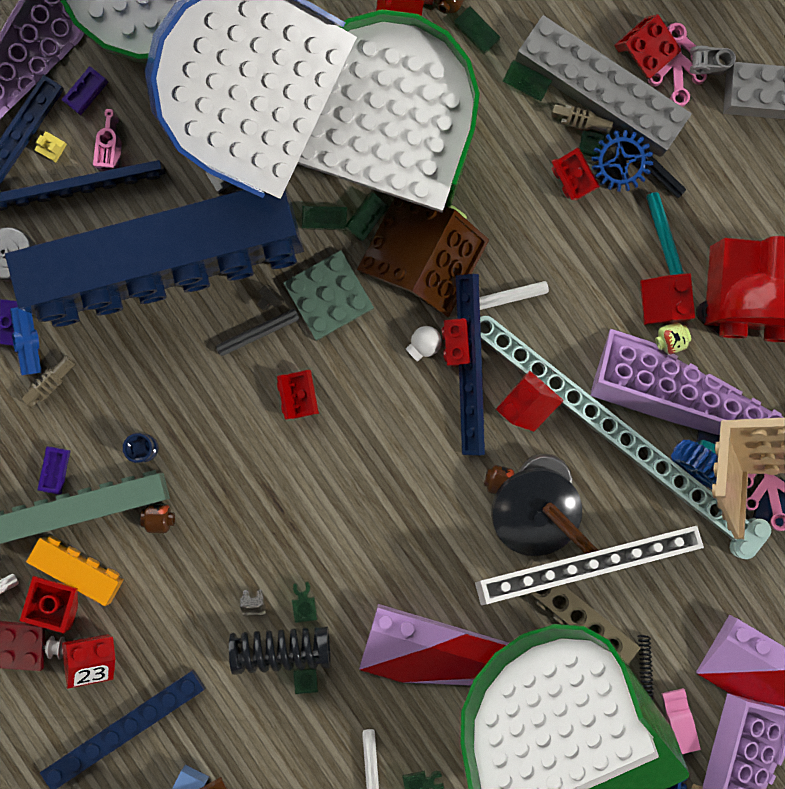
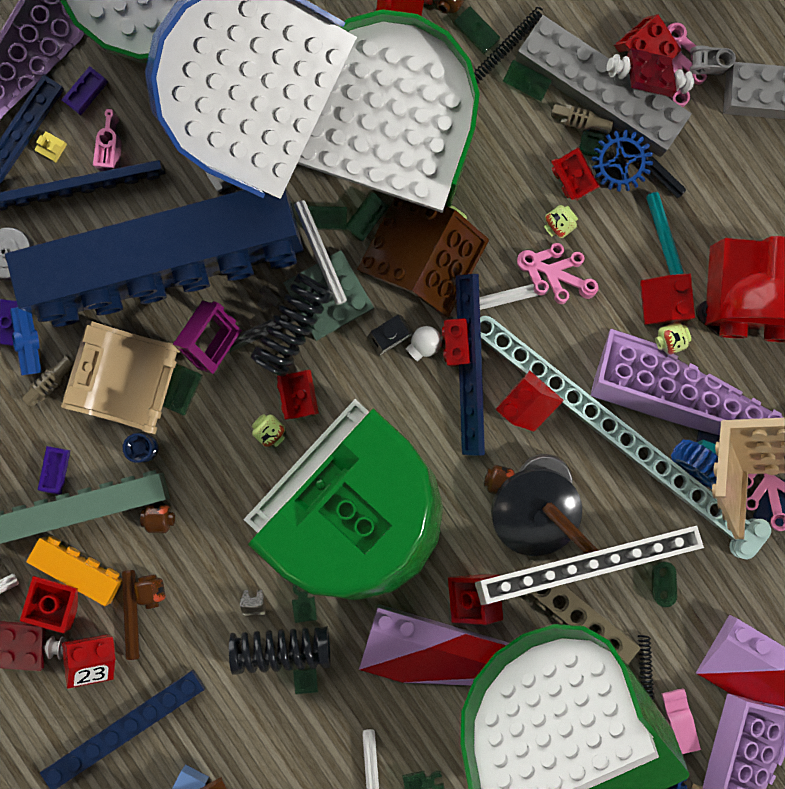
(120, 376): none -> tan hinge
(130, 615): none -> reddish brown axle
(149, 591): none -> reddish brown head
(181, 389): none -> clear green plate
(221, 343): none -> magenta window
(268, 430): none -> yellowish green head
(298, 331): none -> black piece
(320, 252): none -> white axle
(351, 511): none -> green piece
(389, 334): none -> black torso
(466, 604): none -> red slope
(527, 27): none -> black piece
(554, 272): none -> bright pink plant
(560, 221): none -> yellowish green head
(650, 72): none -> dark red plate
(664, 583): none -> clear green plate

